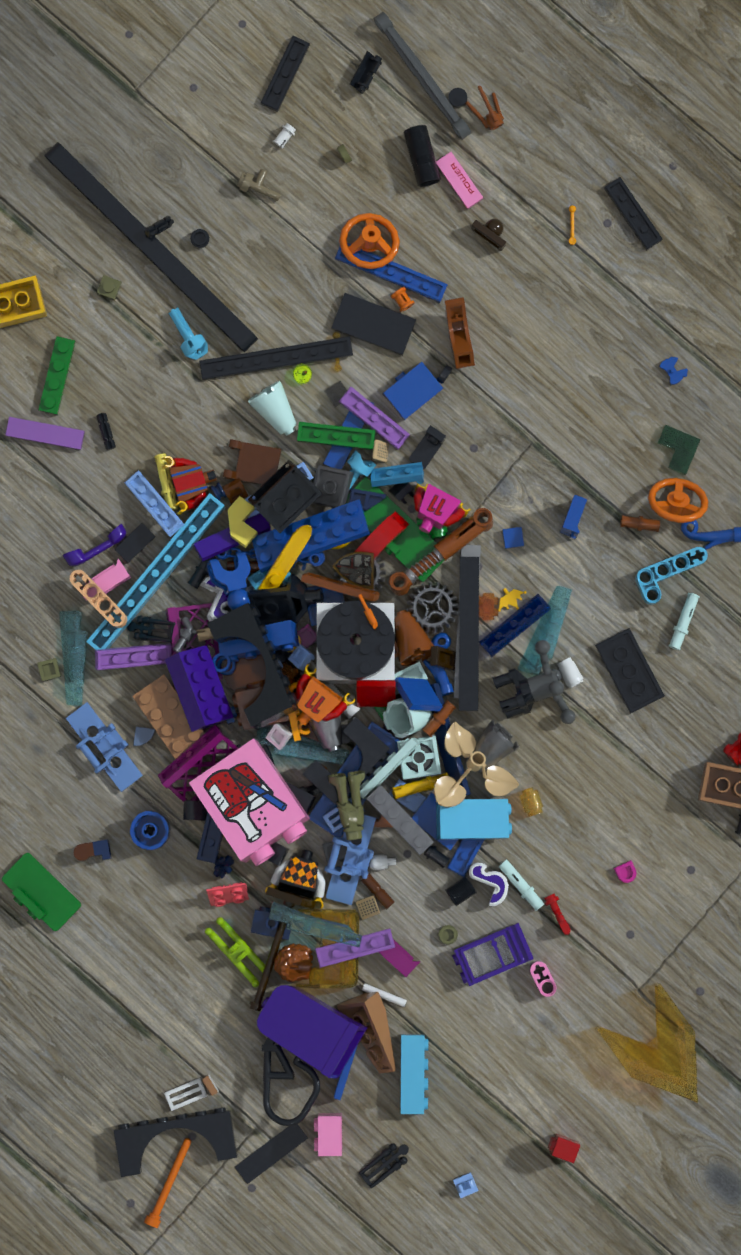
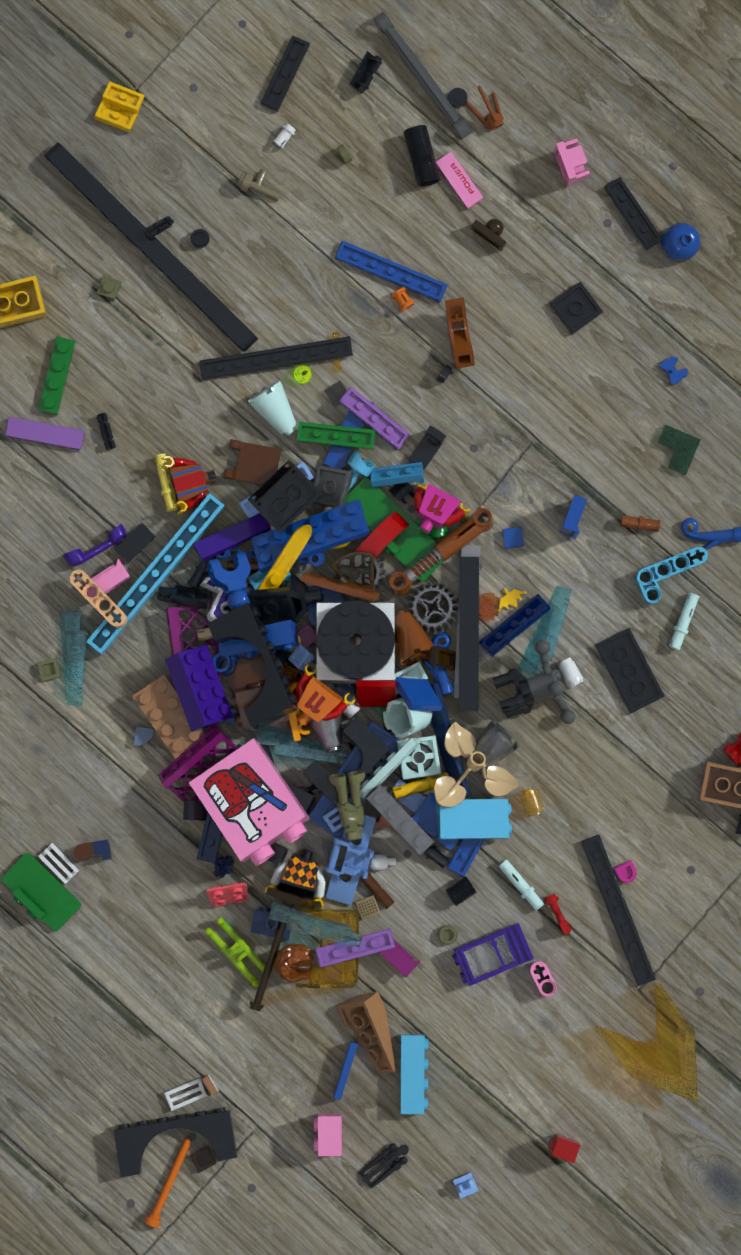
(47, 852): none -> white tile
(108, 743): medium blue piece -> none
(119, 107): none -> yellow slope
(132, 656): medium lavender tile -> none
(139, 826): blue brick -> none
(148, 636): black piece -> none
(154, 503): light blue tile -> none
(186, 596): none -> black hinge
(186, 634): flat silver piece -> none
(191, 342): medium azure piece -> none
(203, 1159): none -> dark brown tile
(218, 491): dark blue bush -> none
(234, 490): reddish brown plate -> none
(239, 530): light yellow tile -> none
(271, 1153): black sticker -> none
(279, 735): white tile -> none
(310, 1032): dark purple piece -> none
(342, 690): none -> sand blue tile
(367, 498): dark blue tile -> none
(368, 612): orange piece -> none
(369, 240): orange piece -> none
(373, 324): black tile -> none
(380, 451): tan slope -> none
(385, 995): white piece -> none
(412, 390): blue container -> none
(439, 718): dark orange pin -> none
(491, 878): animal -> none
(571, 161): none -> bright pink panel
(572, 240): light orange hinge -> none
(576, 308): none -> black tile
(618, 910): none -> black tile
(677, 505): orange piece -> none
(680, 242): none -> blue cylinder

